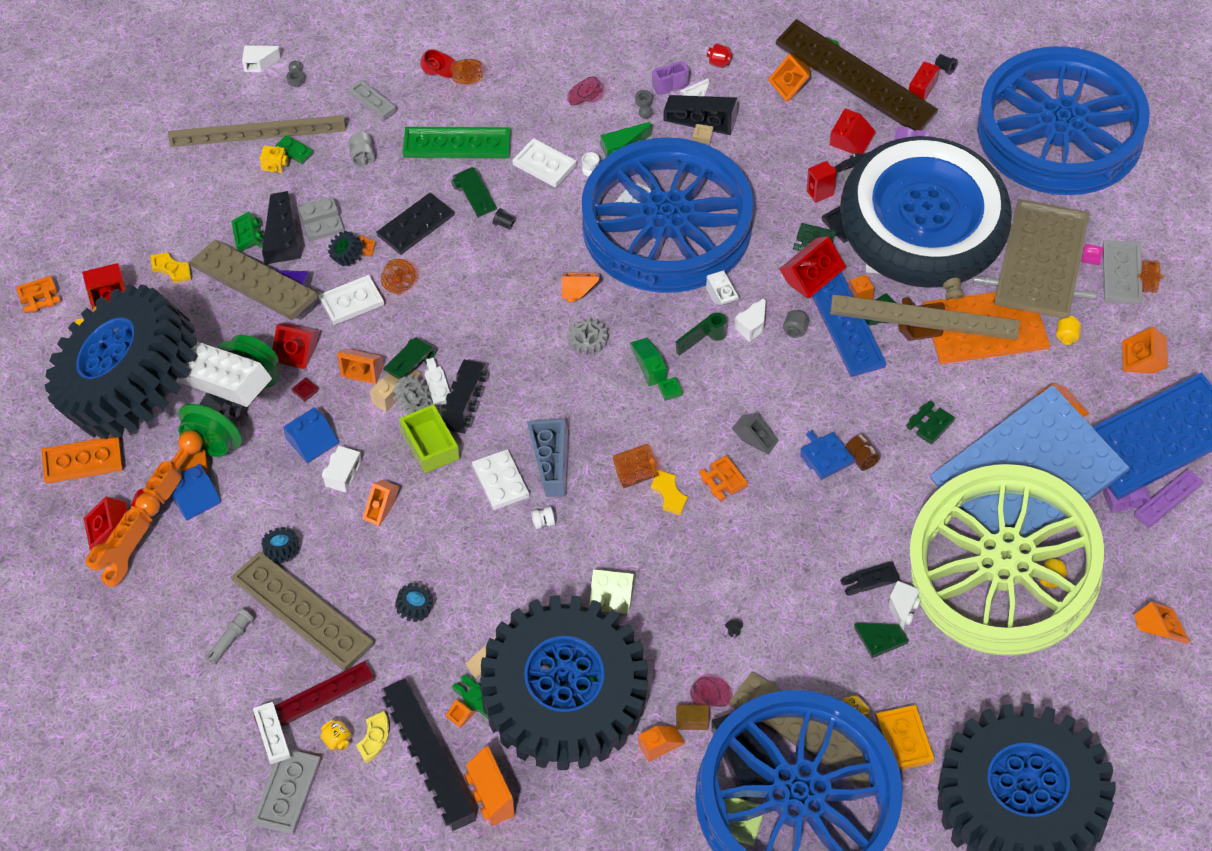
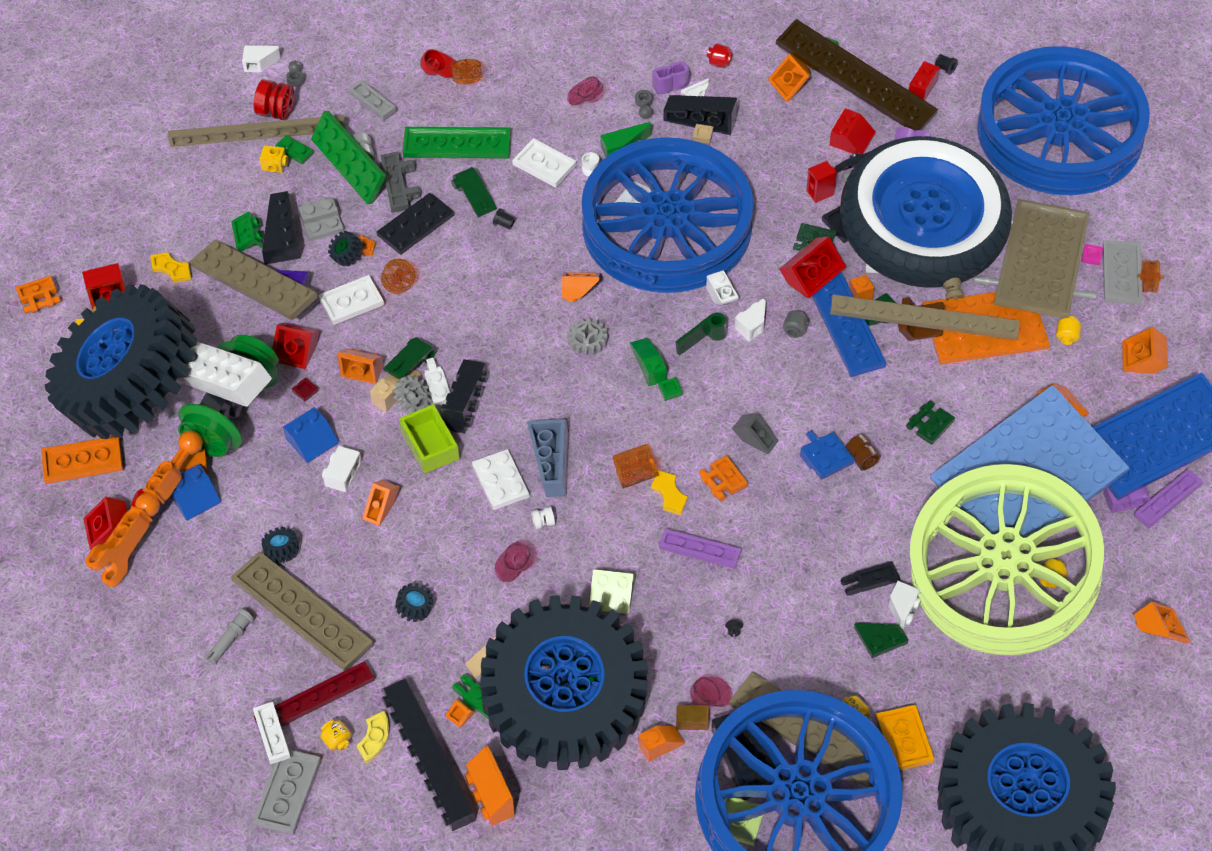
(274, 99): none -> red wheel
(348, 157): none -> green plate
(394, 171): none -> dark grey hinge
(513, 561): none -> clear pink cap
(700, 548): none -> medium lavender plate

